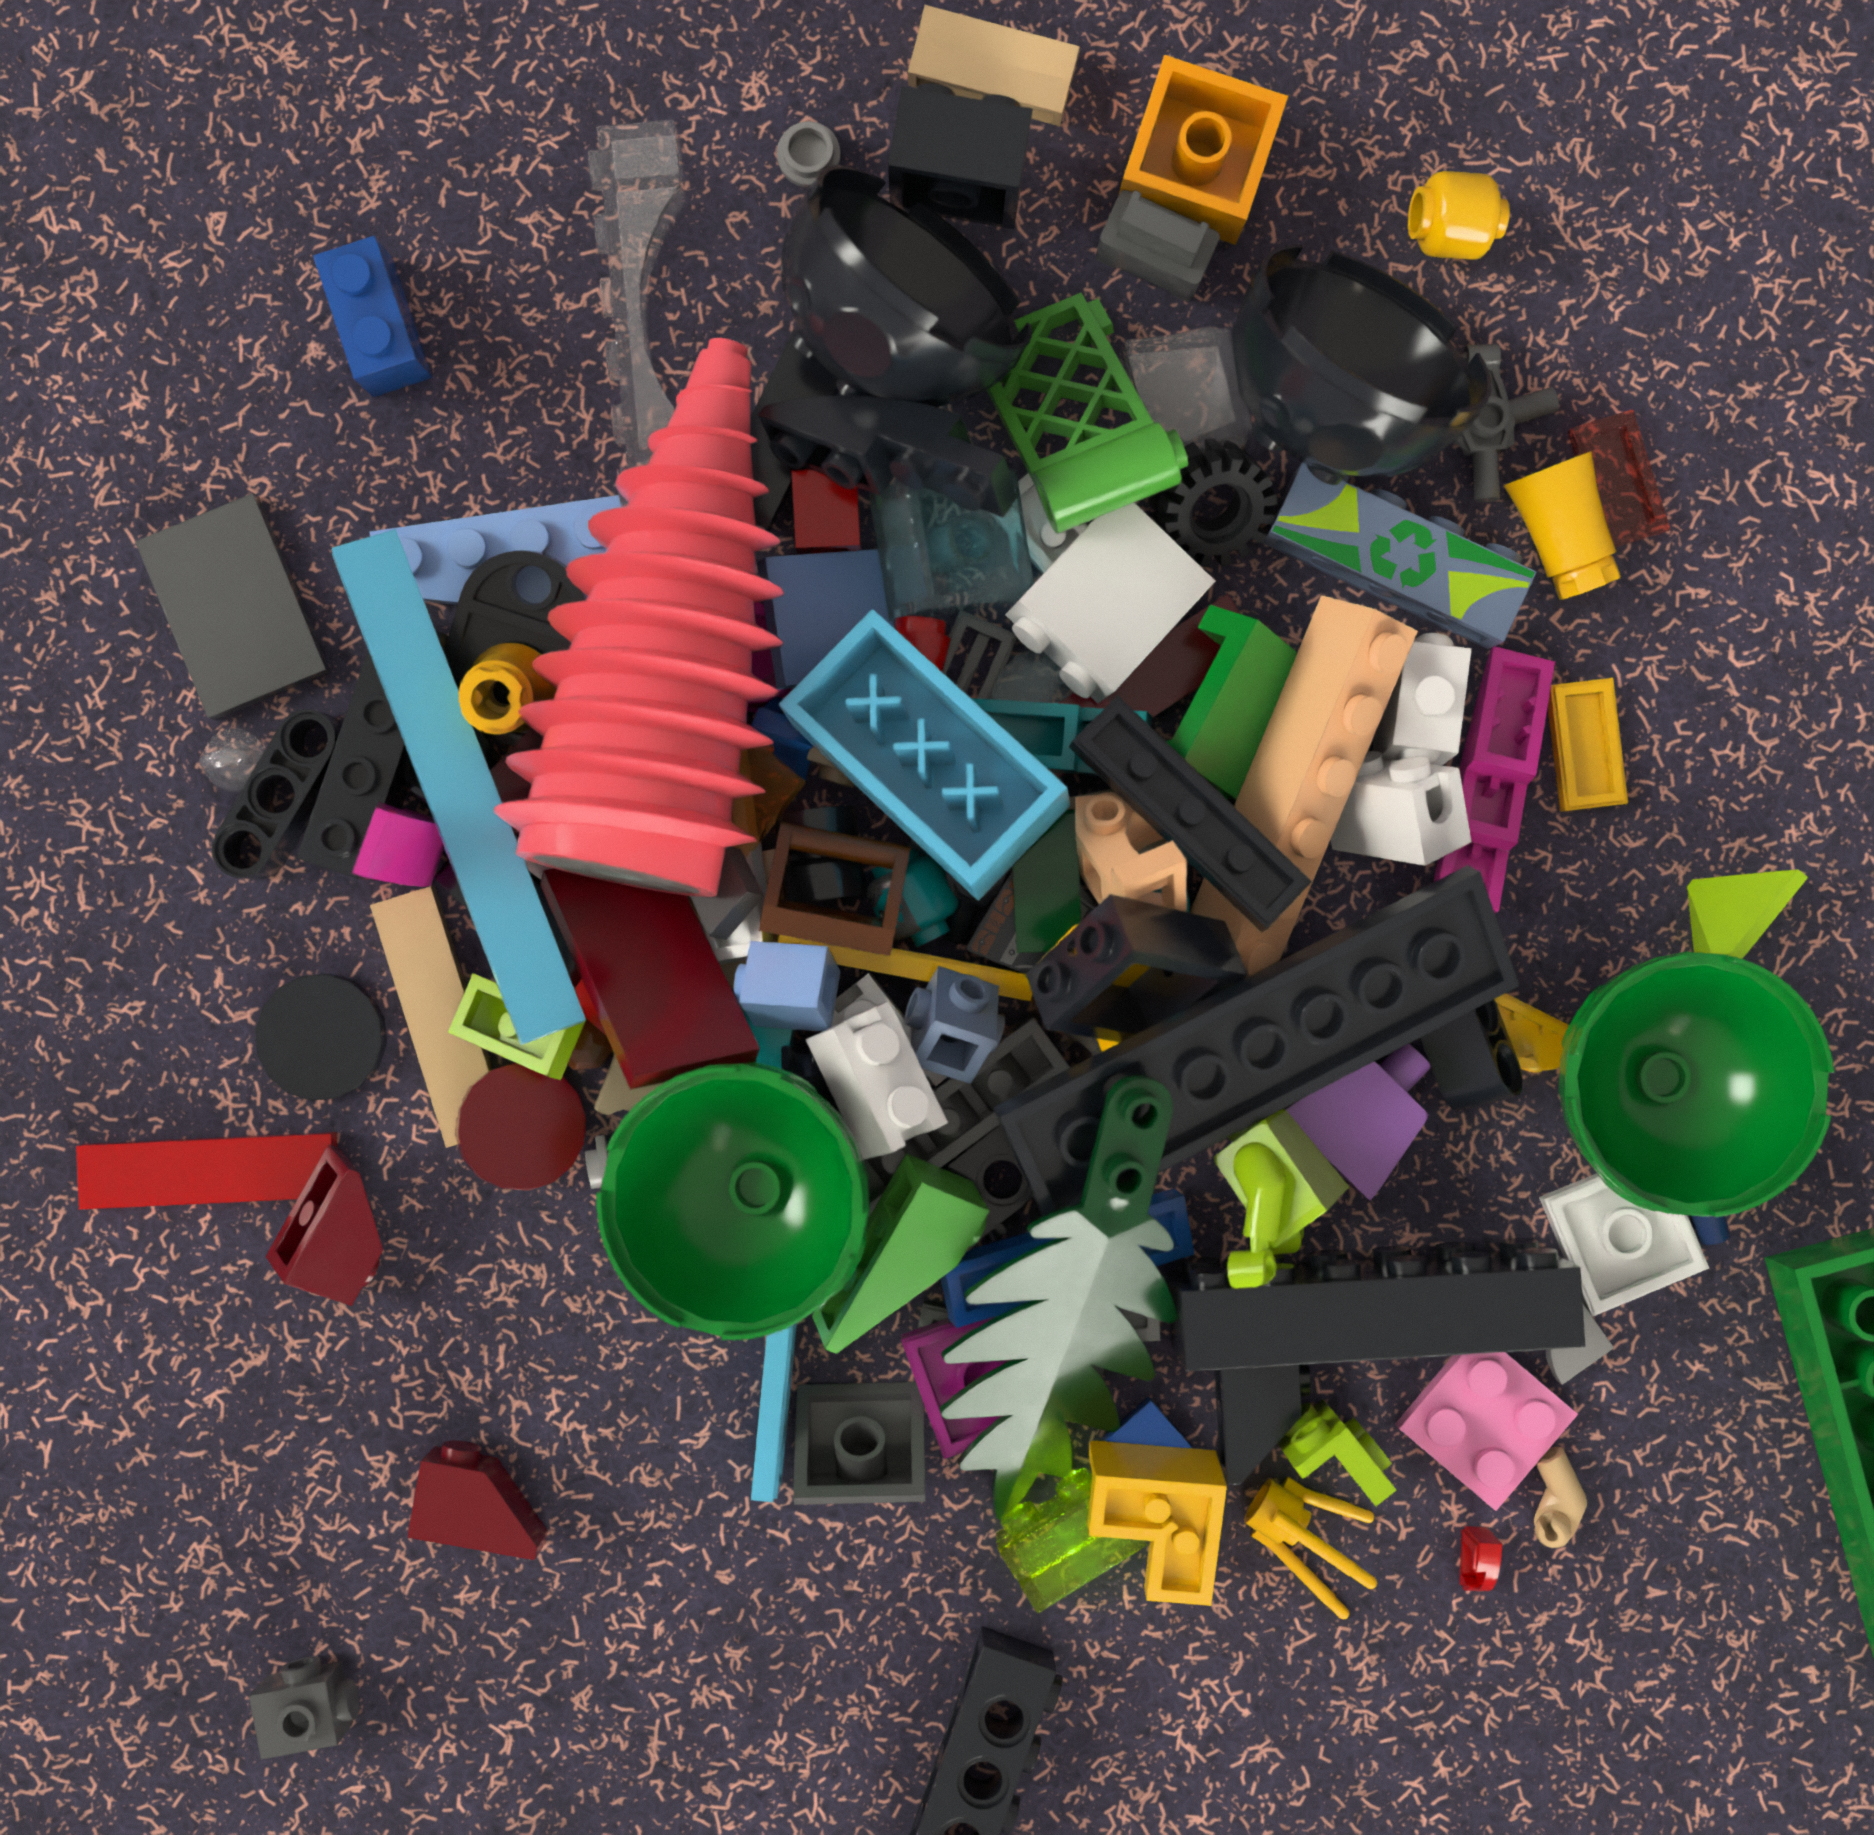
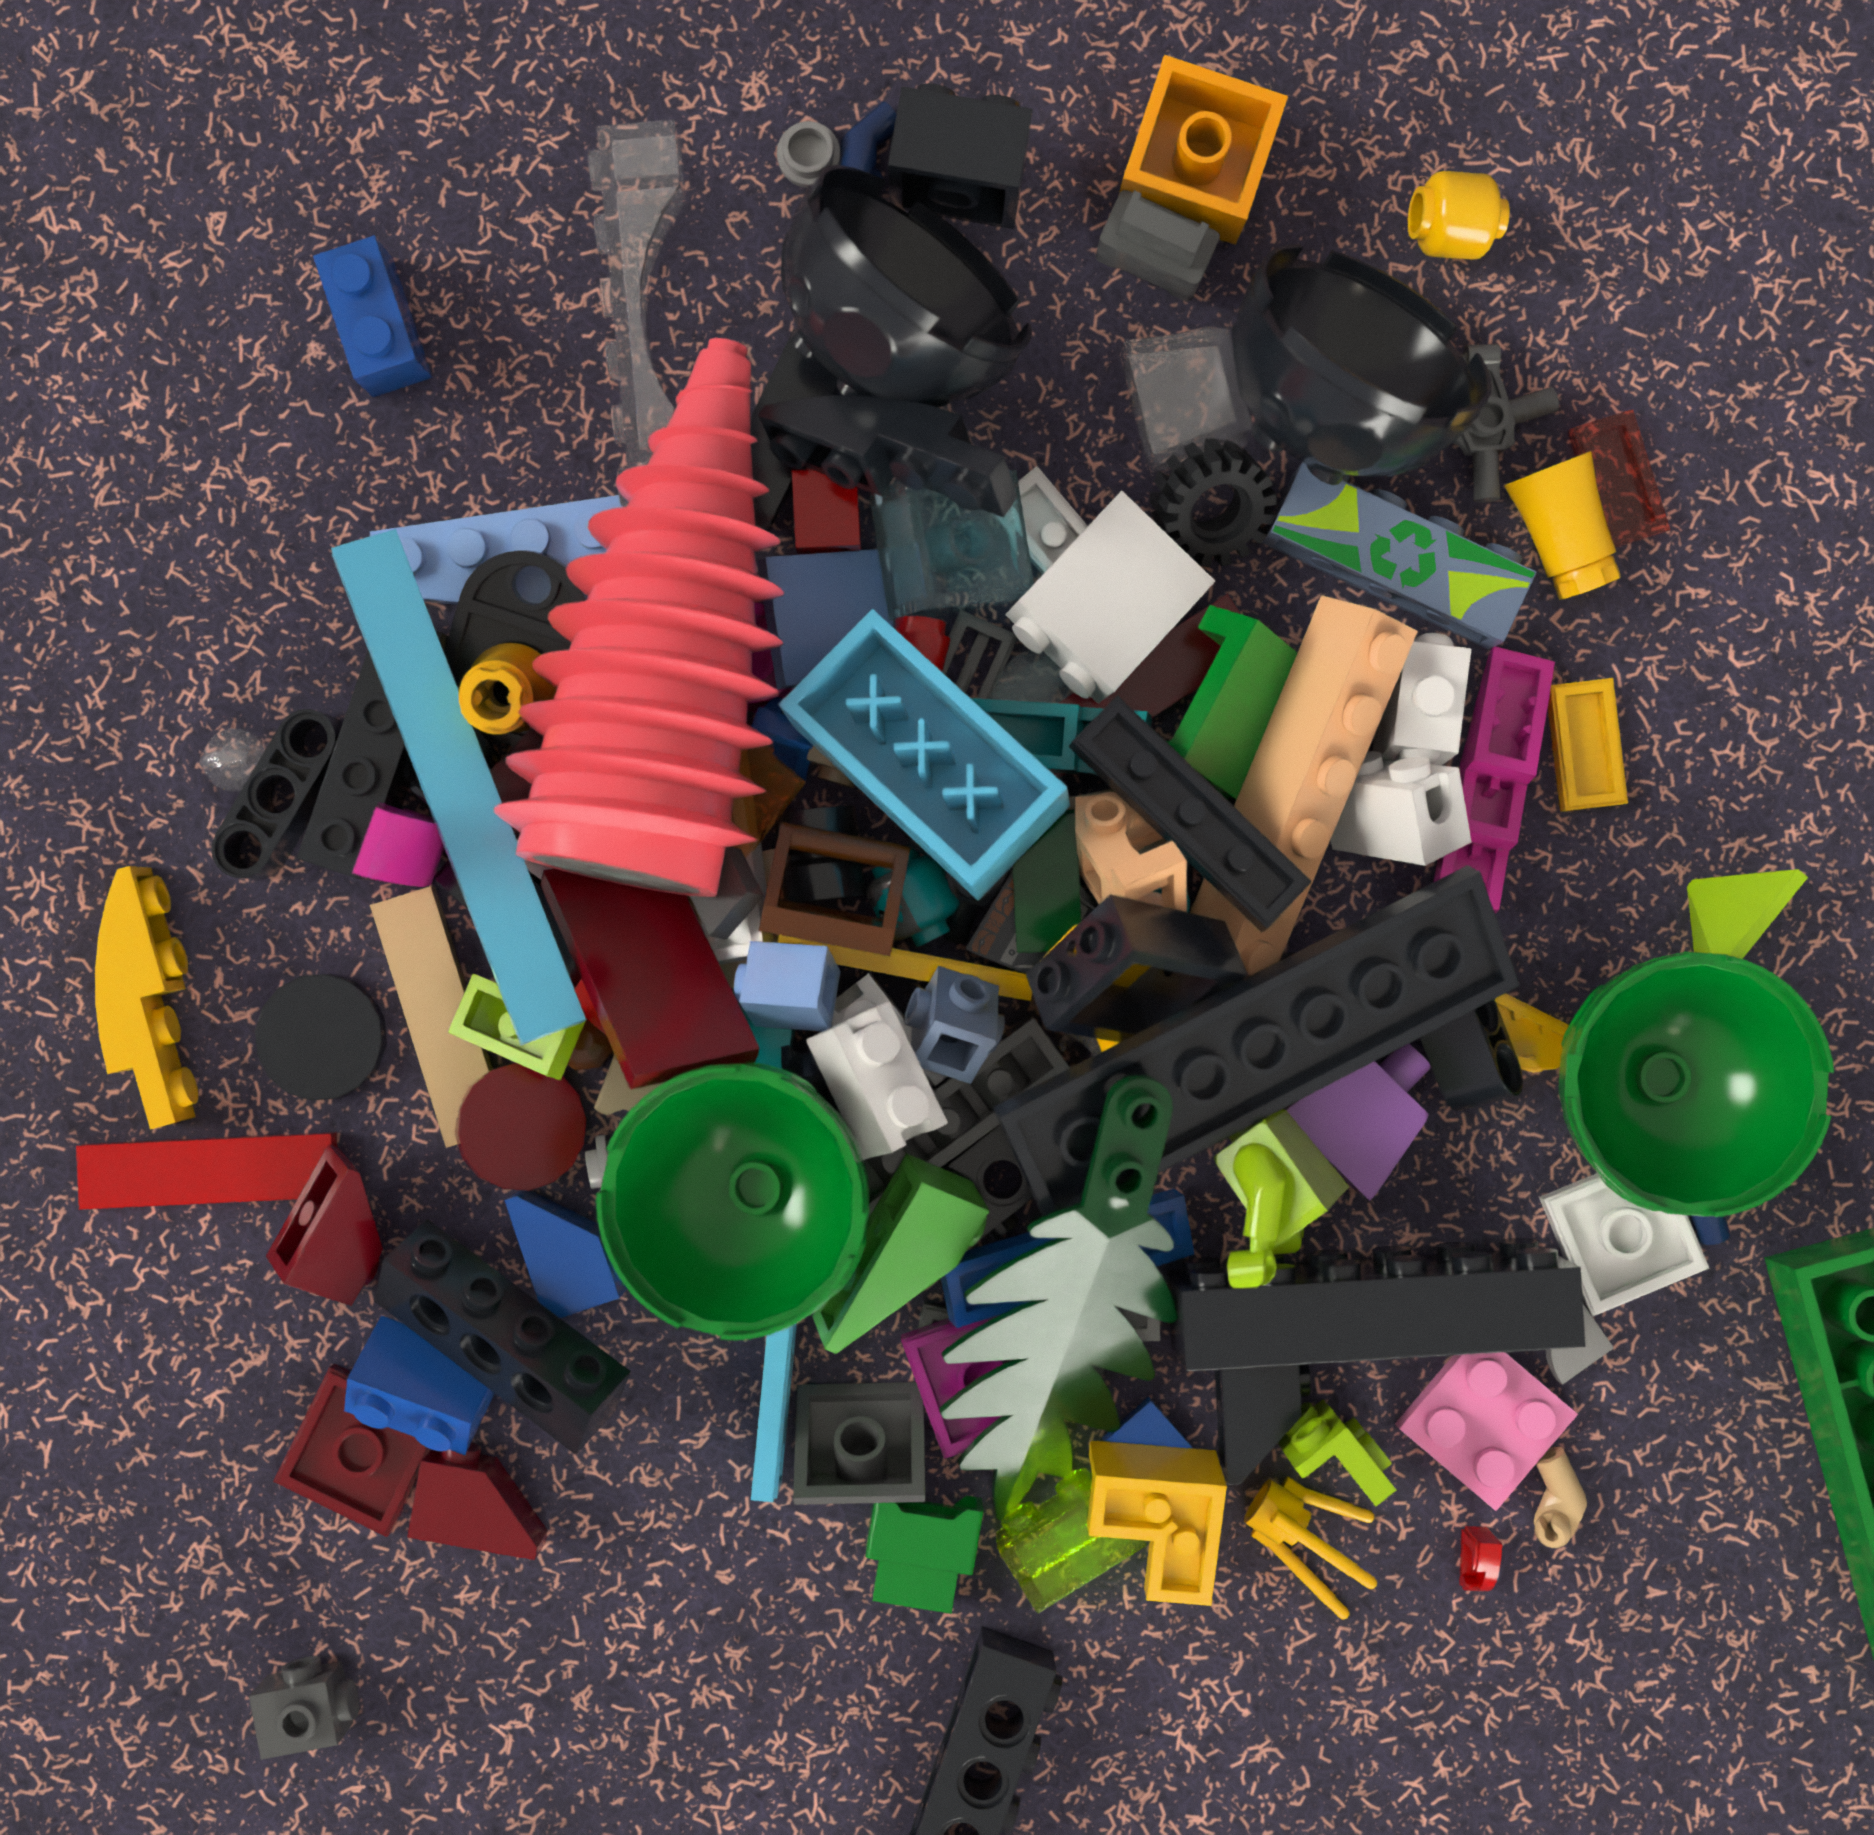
(132, 972): none -> yellow slope
(233, 606): dark grey tile -> none
(348, 1464): none -> dark red tile
(415, 1390): none -> blue brick
(501, 1336): none -> black brick
(562, 1255): none -> blue slope
(861, 142): none -> dark blue arm
(923, 1550): none -> green piece
(993, 59): tan piece -> none
(1100, 465): bright green piece -> none

